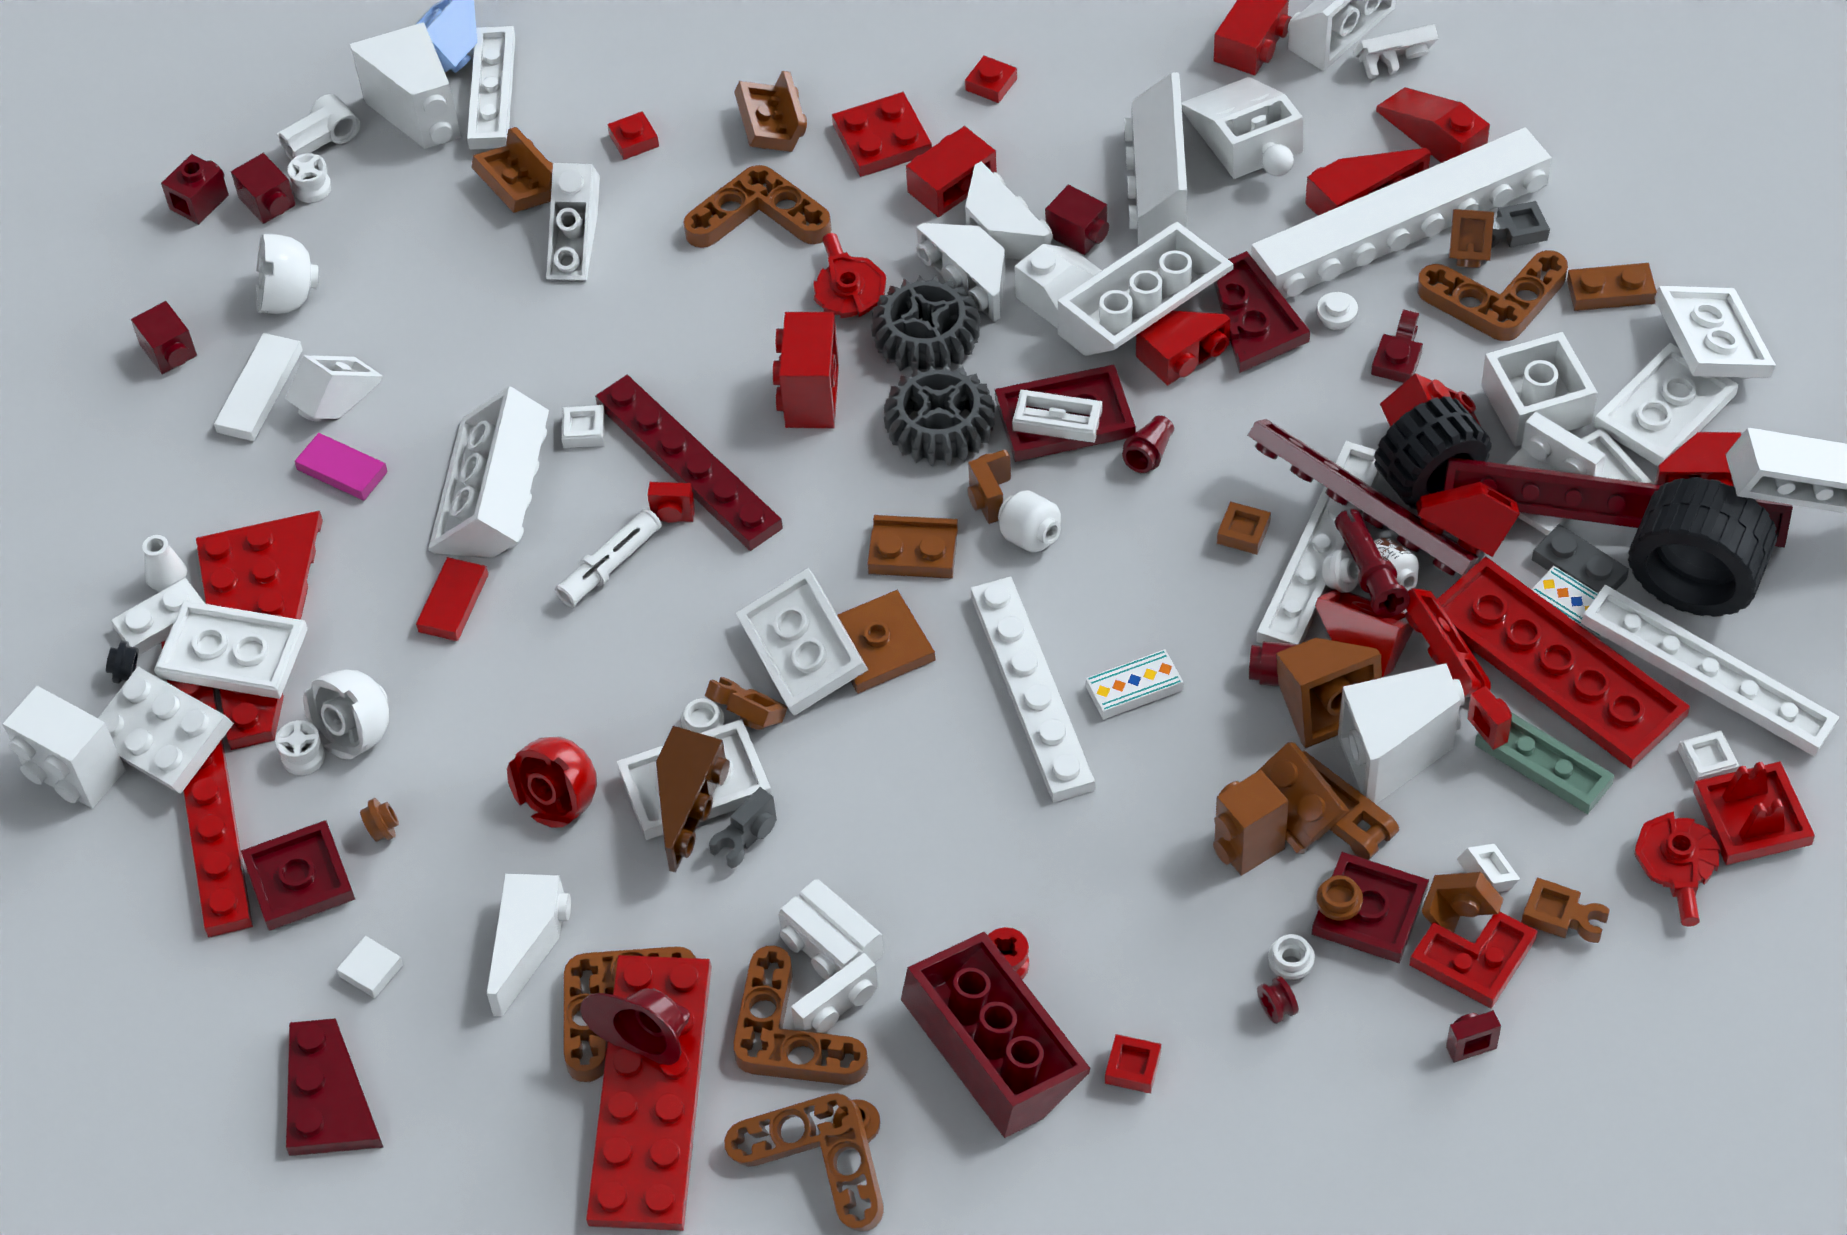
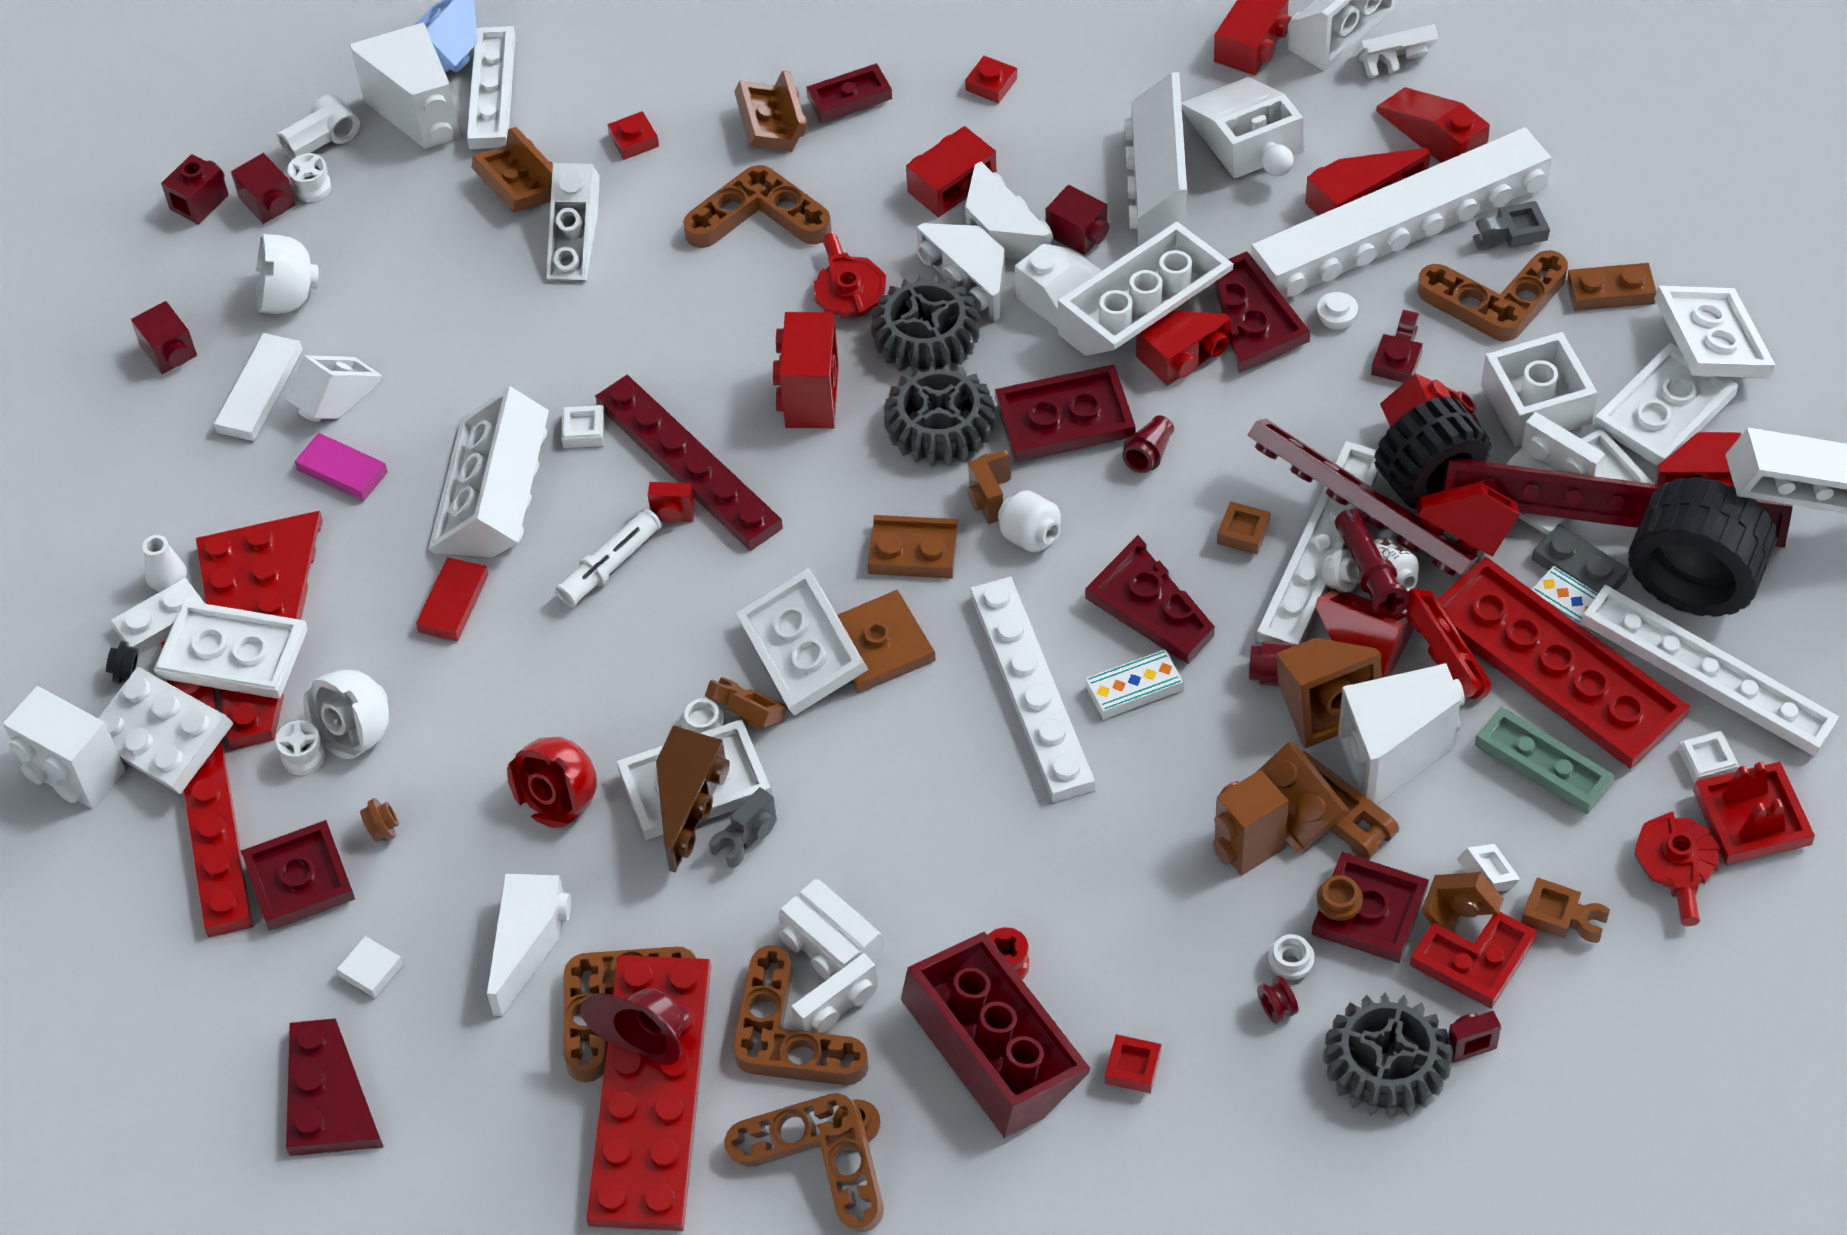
(849, 92): none -> dark red plate
(881, 133): red plate -> none
(1056, 420): white tile -> none
(1149, 602): none -> dark red wing
(1420, 1070): none -> dark grey gear
(1471, 237): dark orange bracket -> none
(1490, 717): red plate -> none

